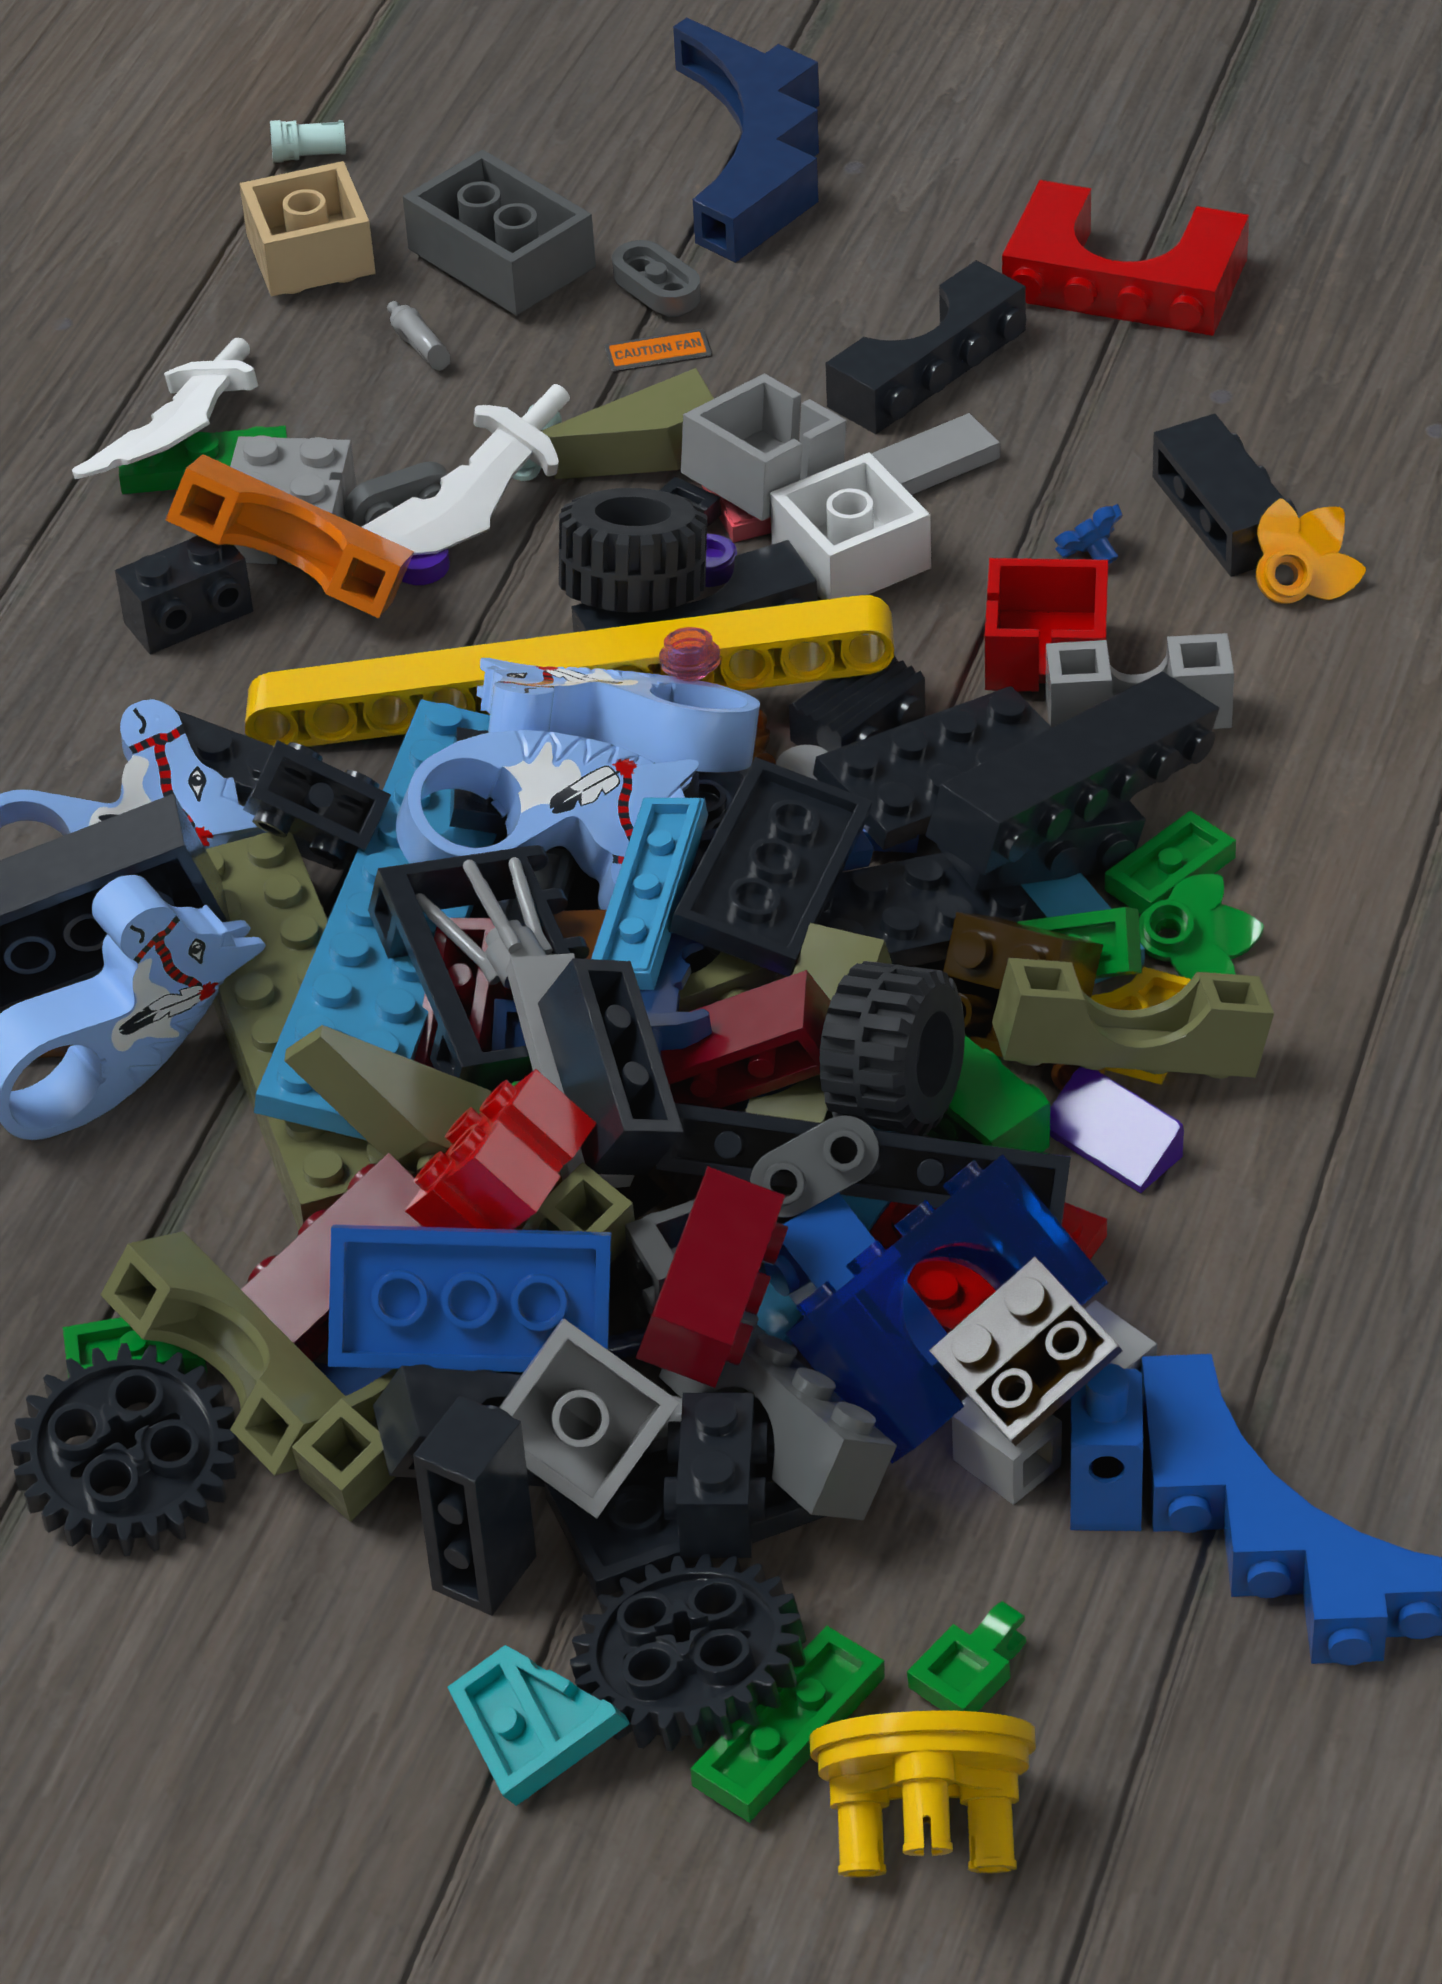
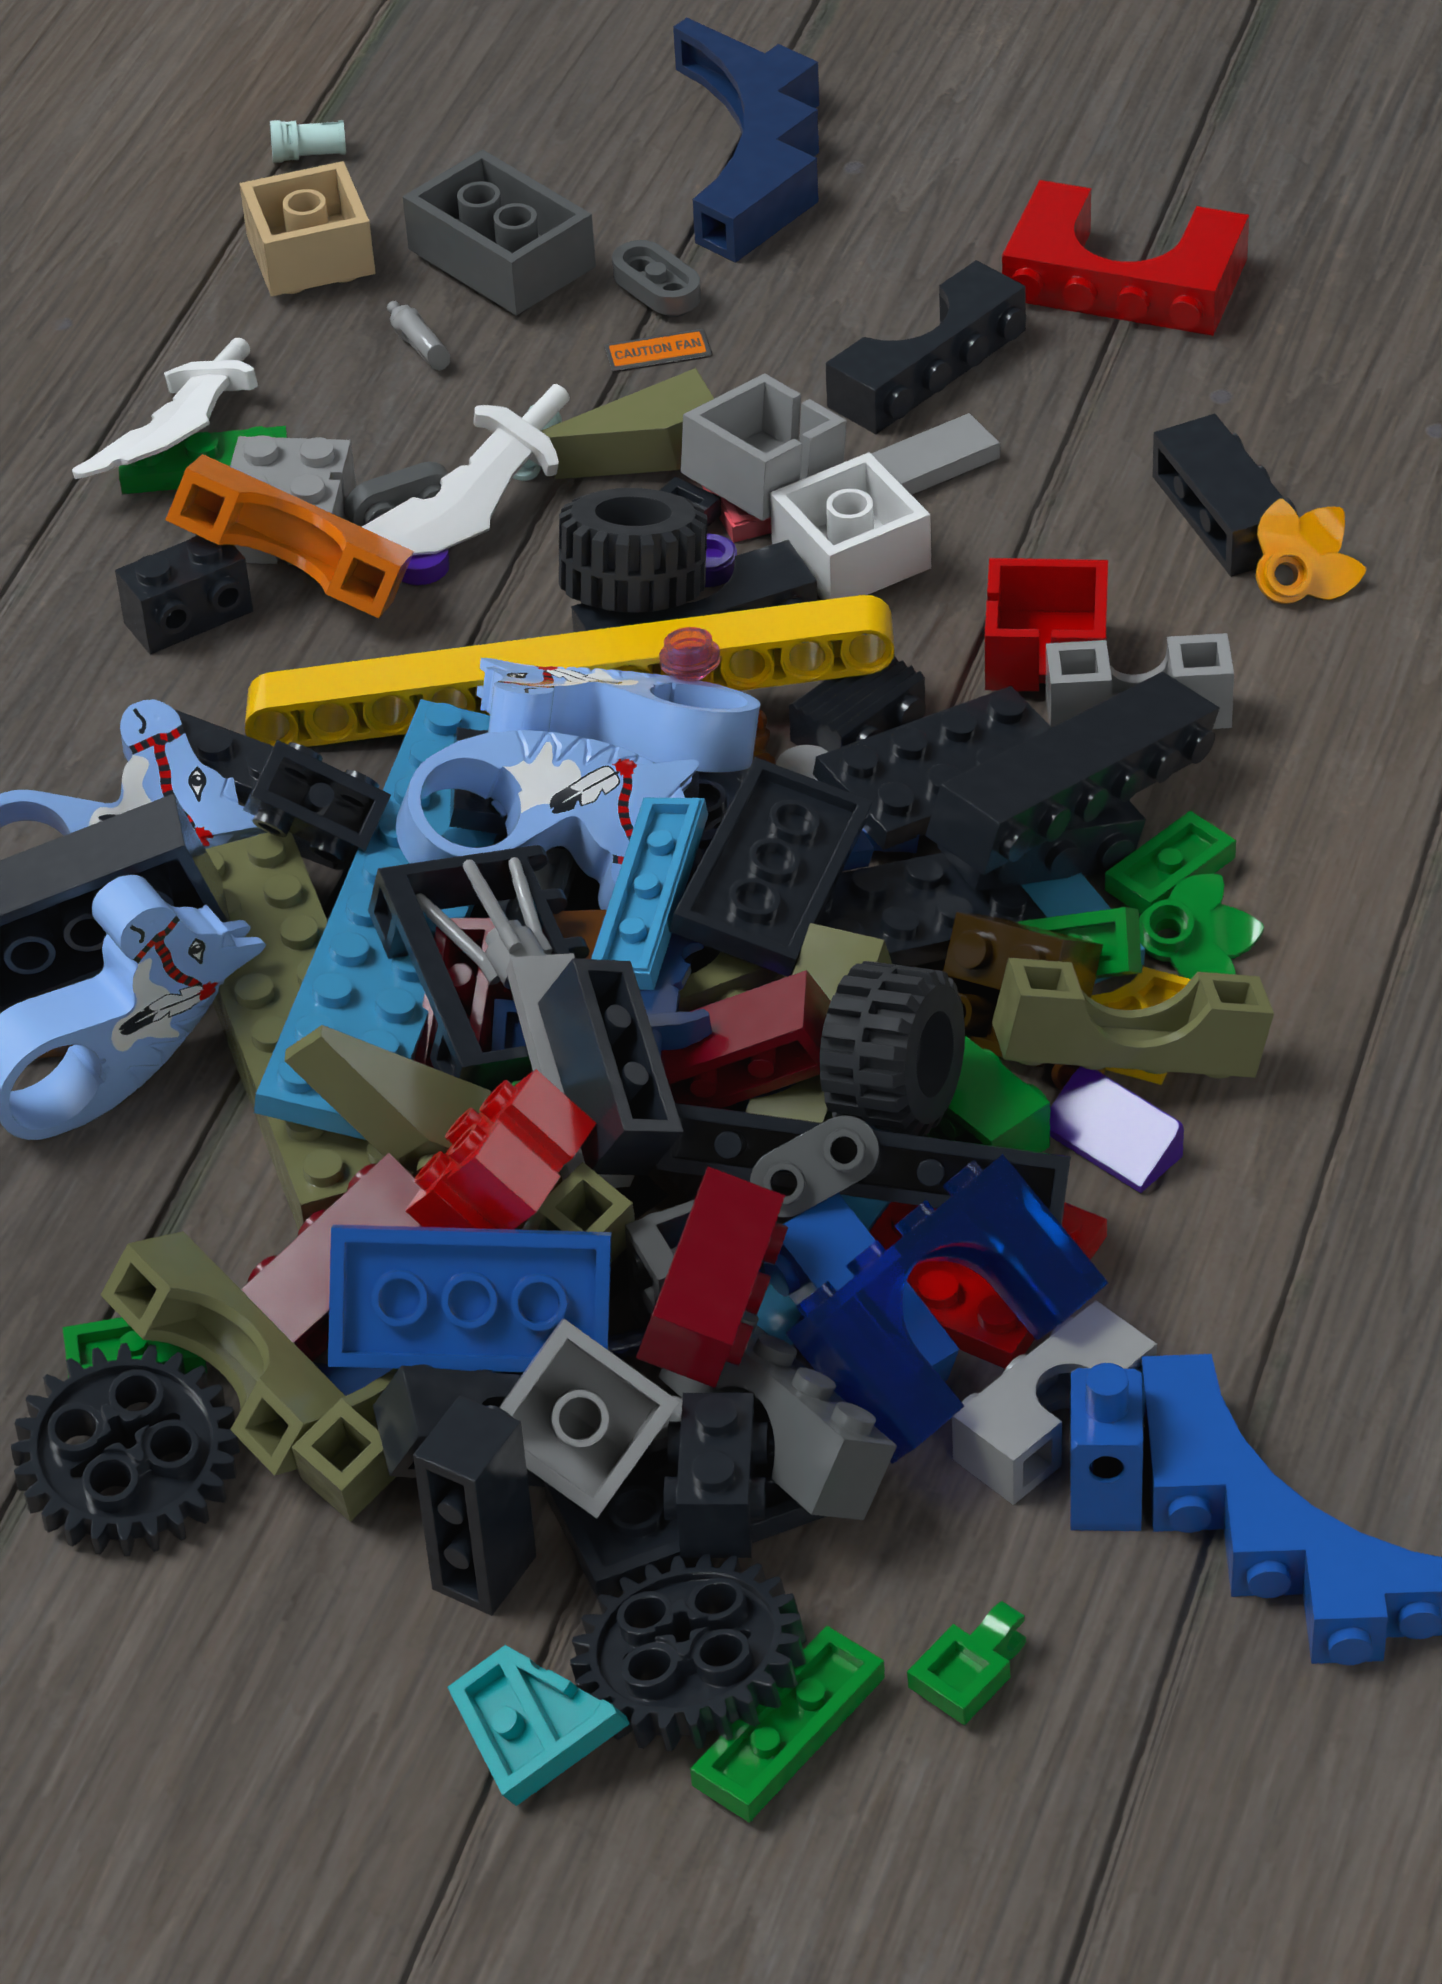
(925, 1763): yellow piece -> none
(1025, 1351): slope -> none
(1092, 536): blue plant -> none

